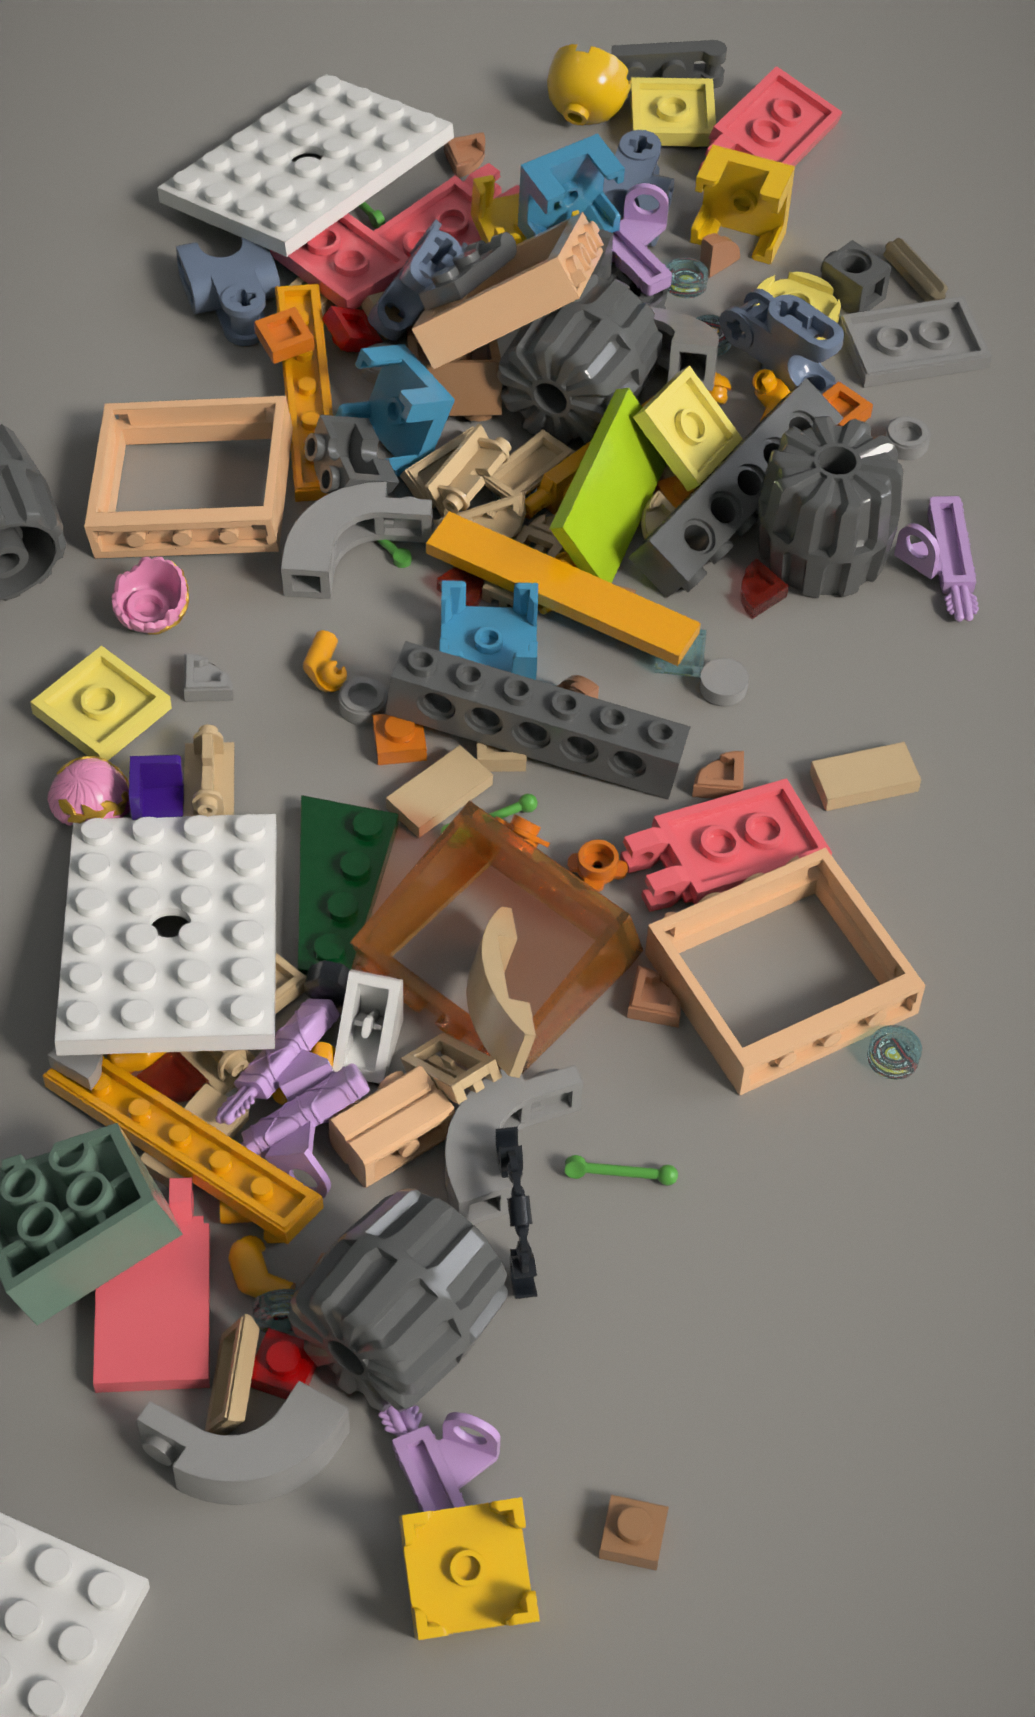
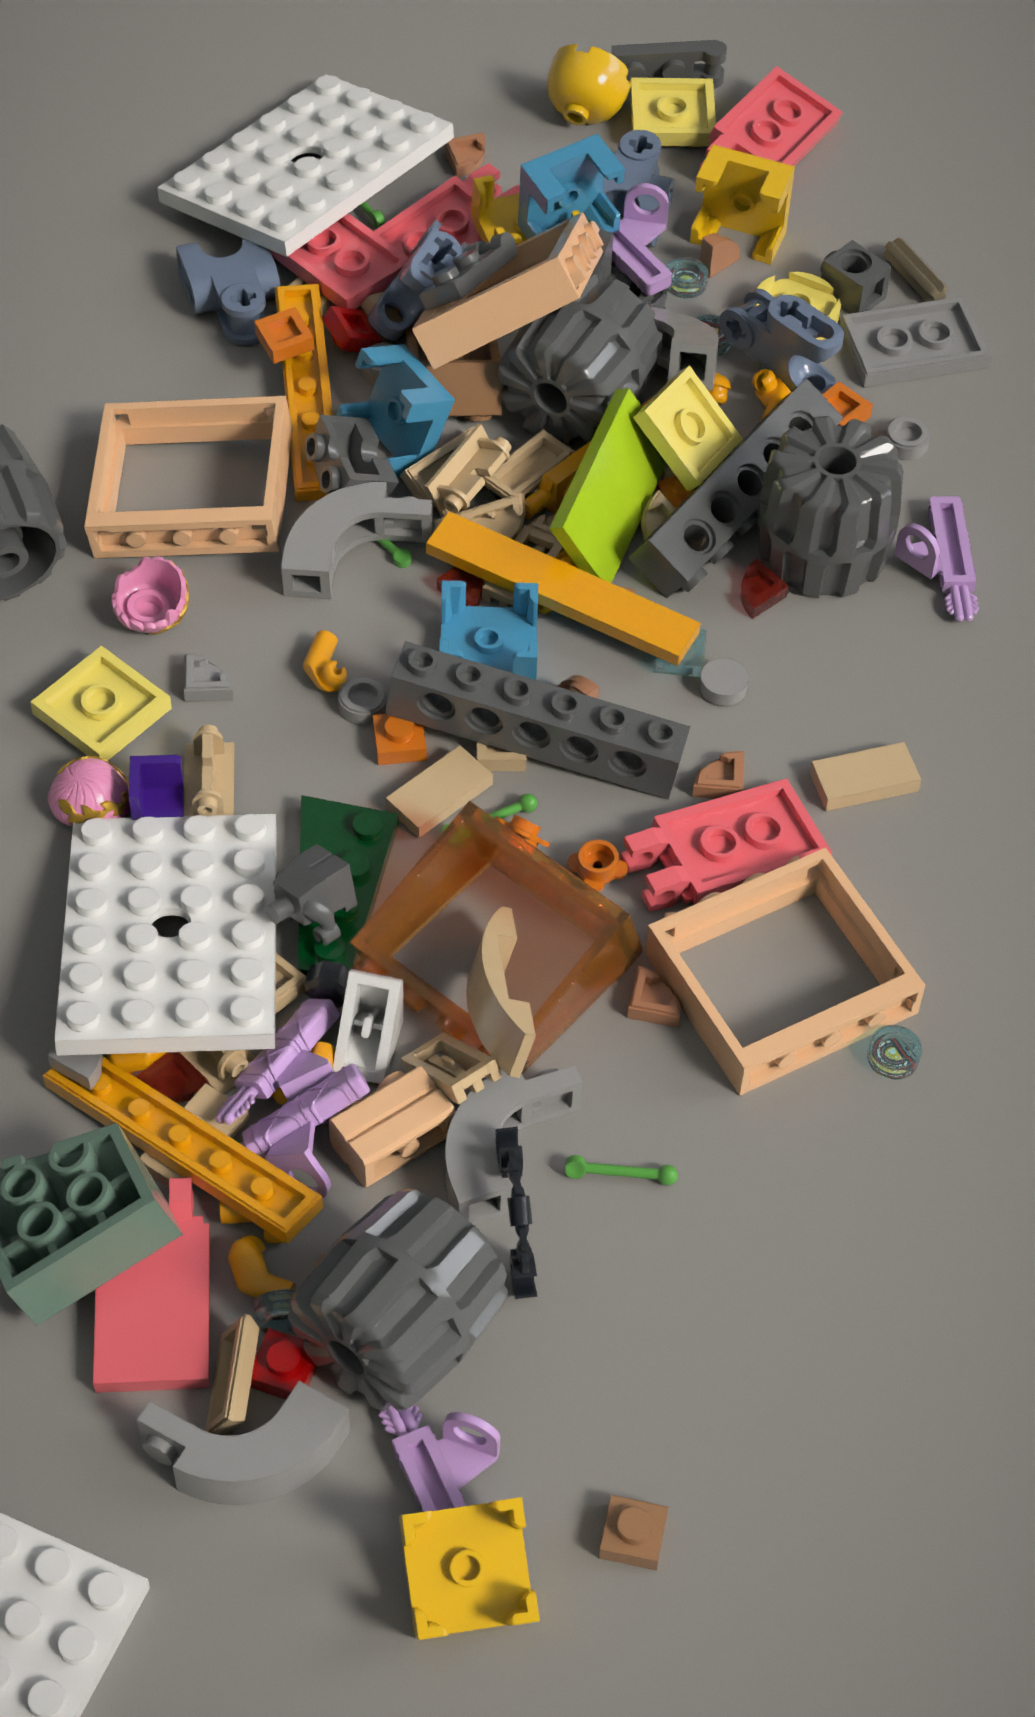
(312, 890): none -> dark grey piece

